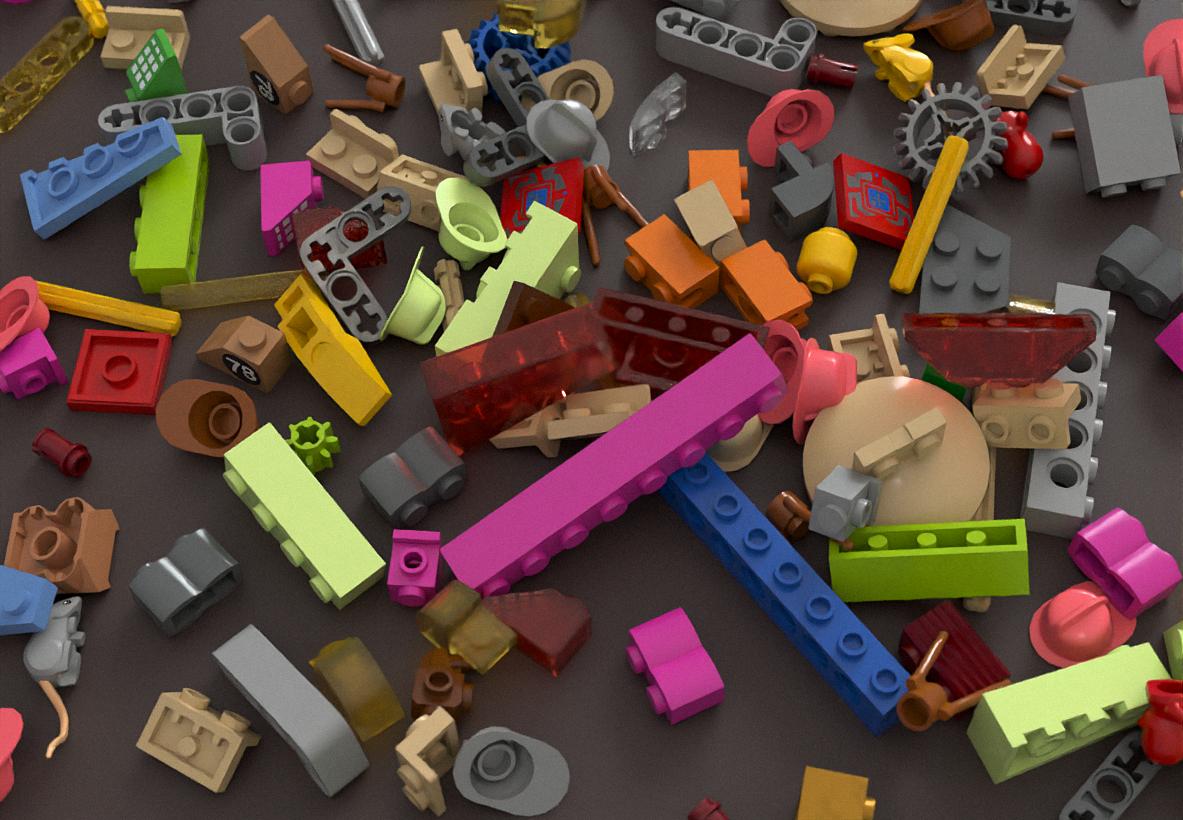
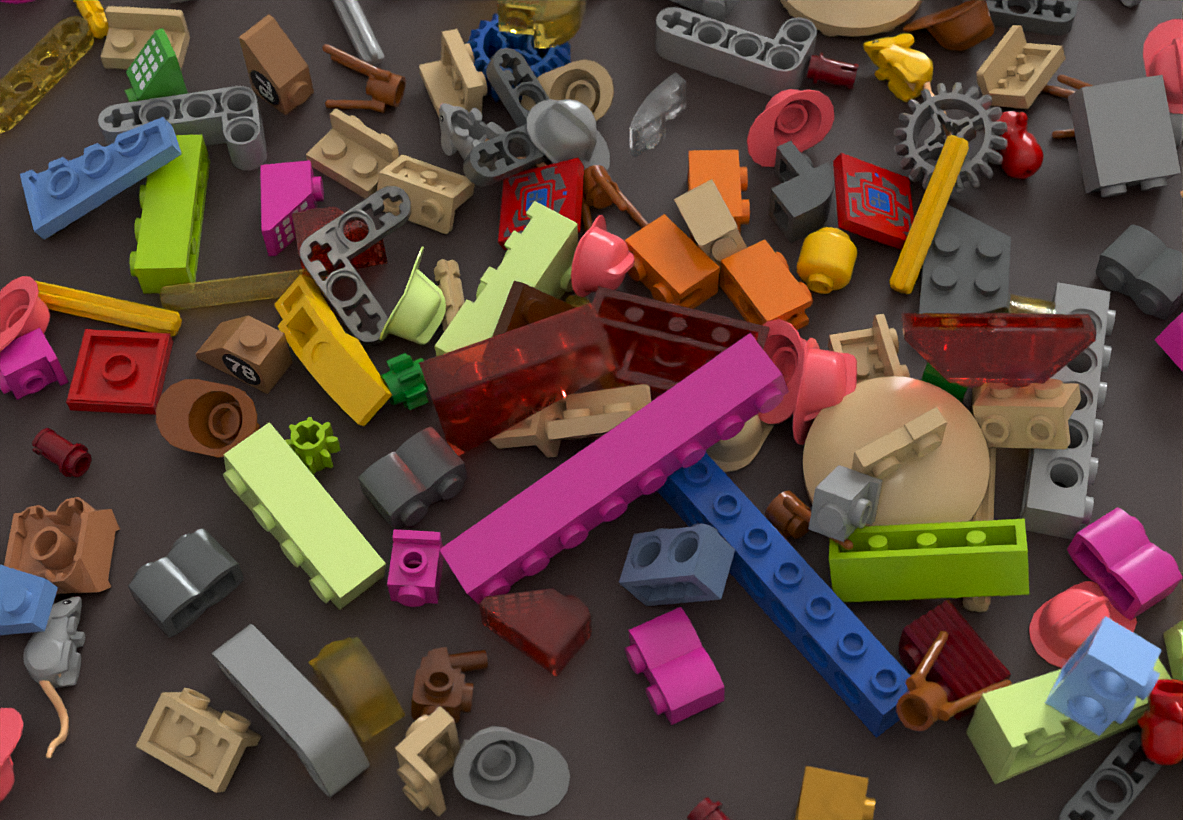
(406, 382): none -> green gear
(465, 626): clear yellow brick -> none
(469, 222): yellowish green piece -> none
(599, 260): none -> coral piece
(677, 565): none -> sand blue brick
(1105, 677): none -> light blue brick

